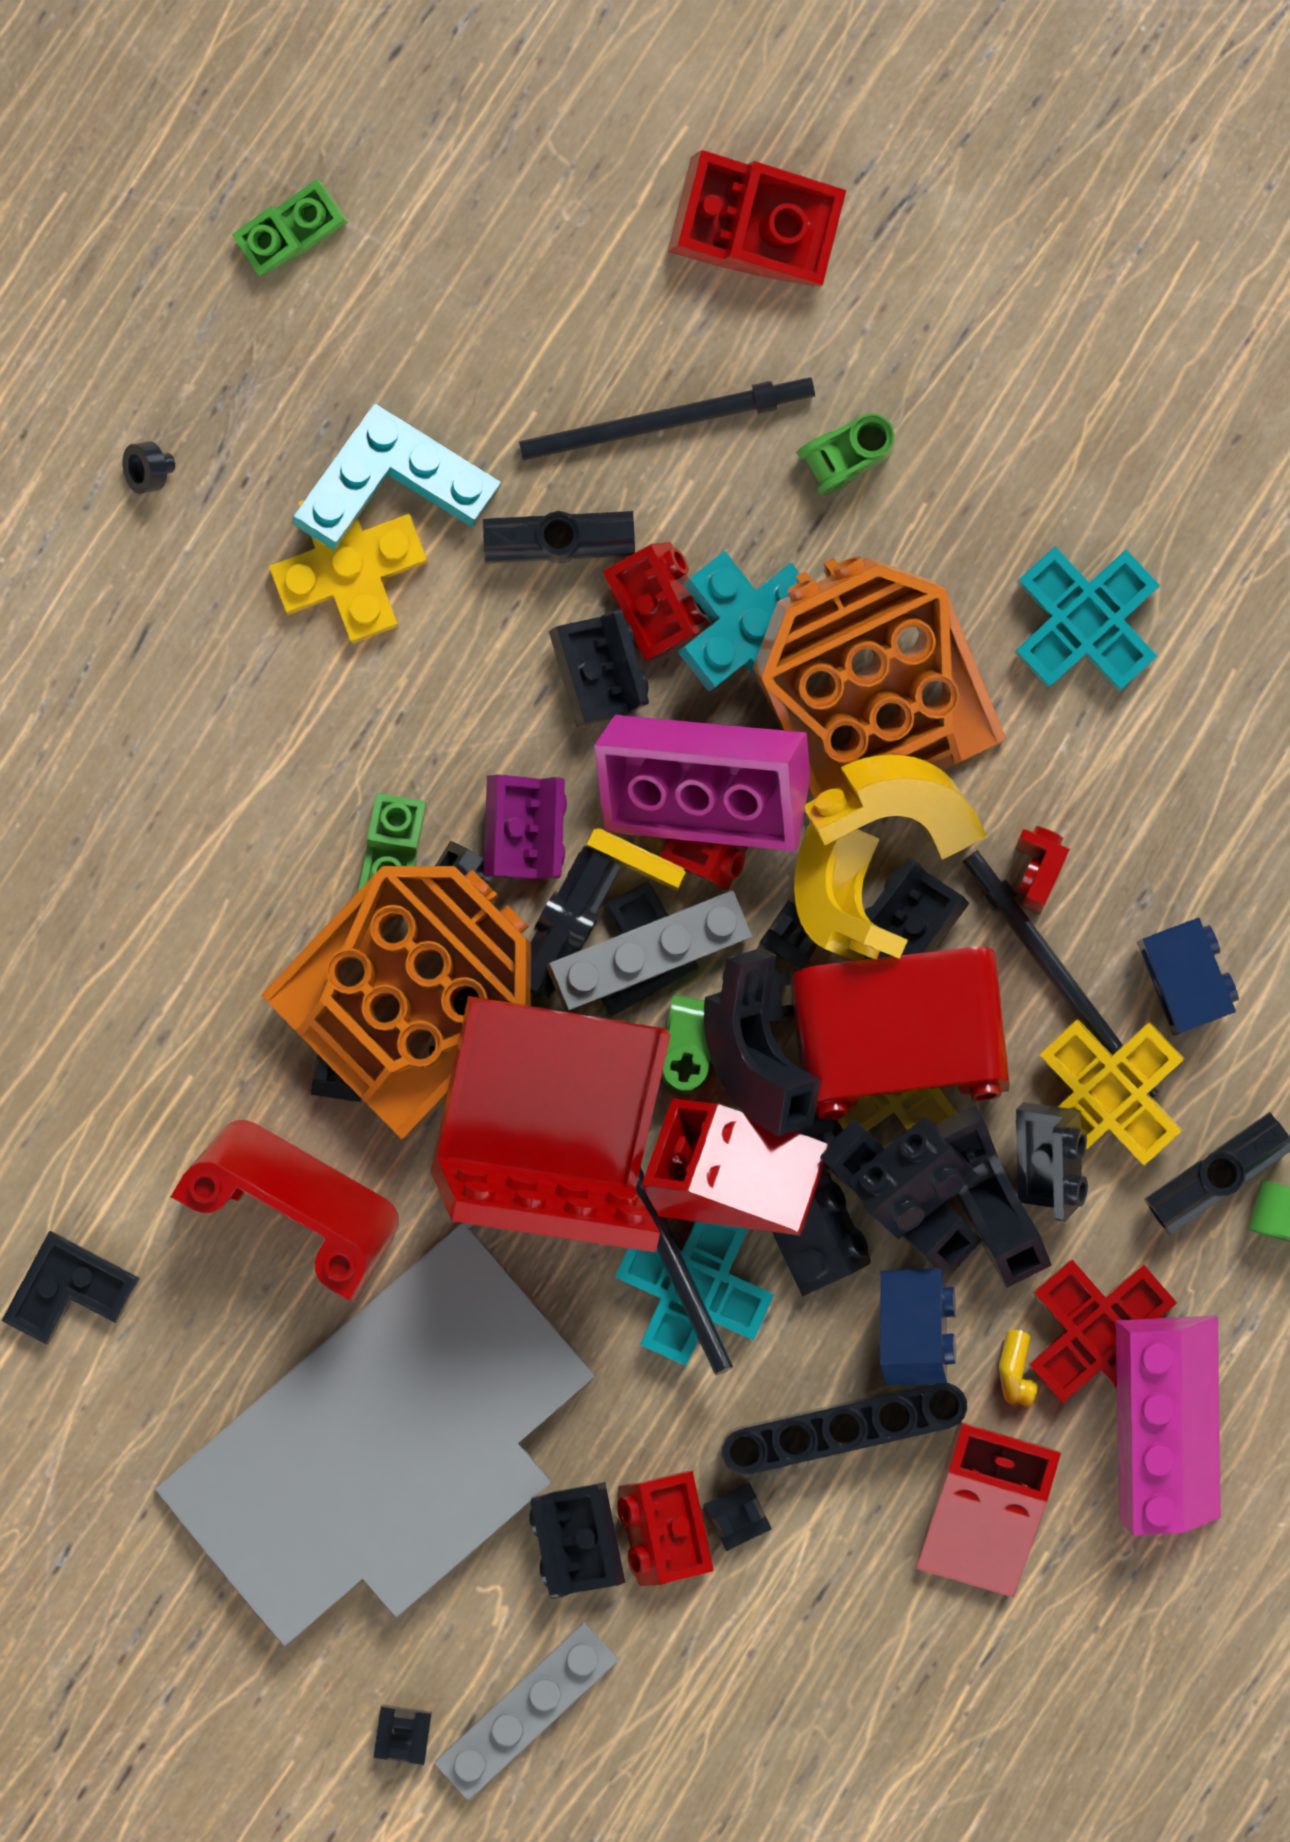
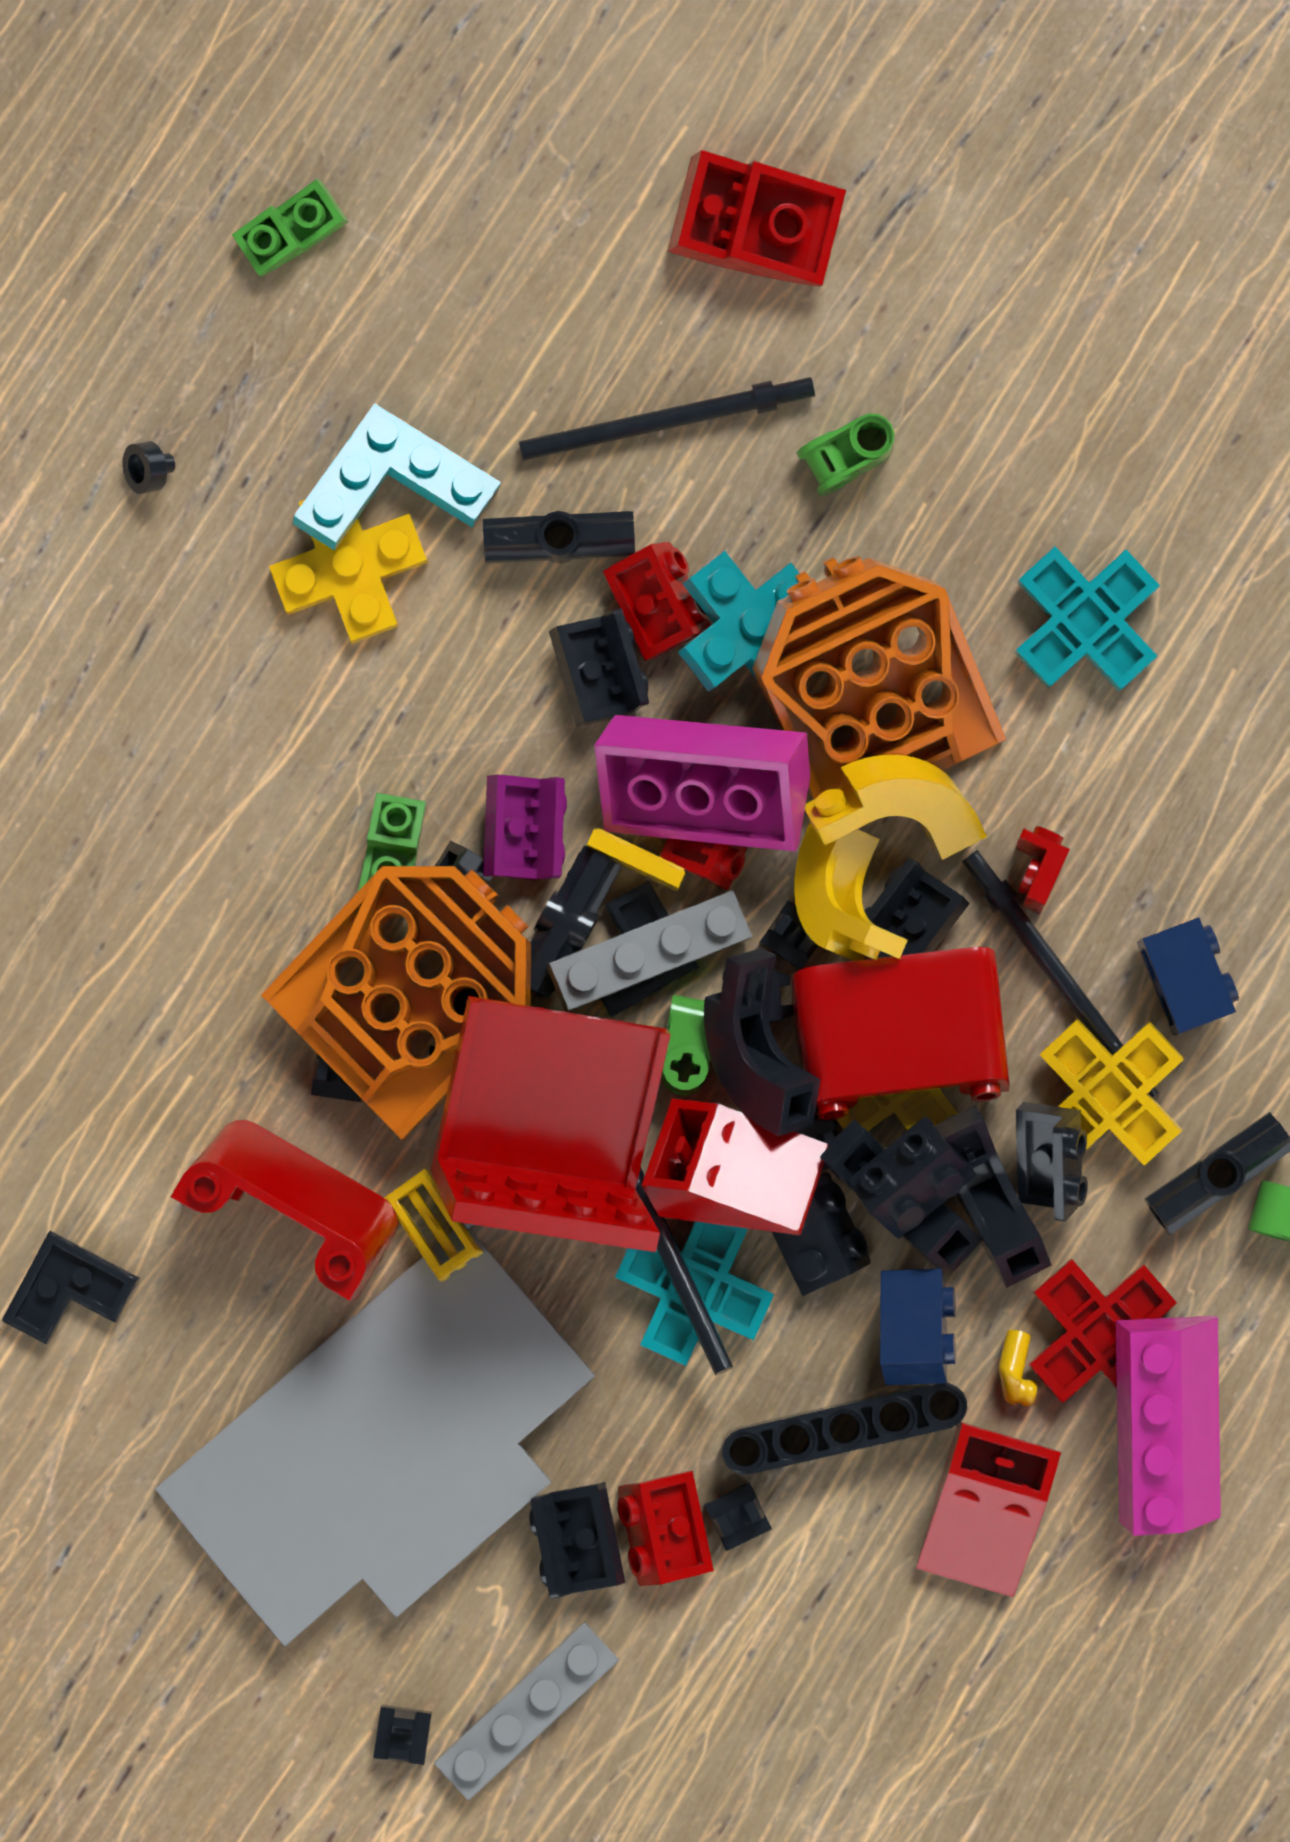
(457, 1260): none -> yellow tile

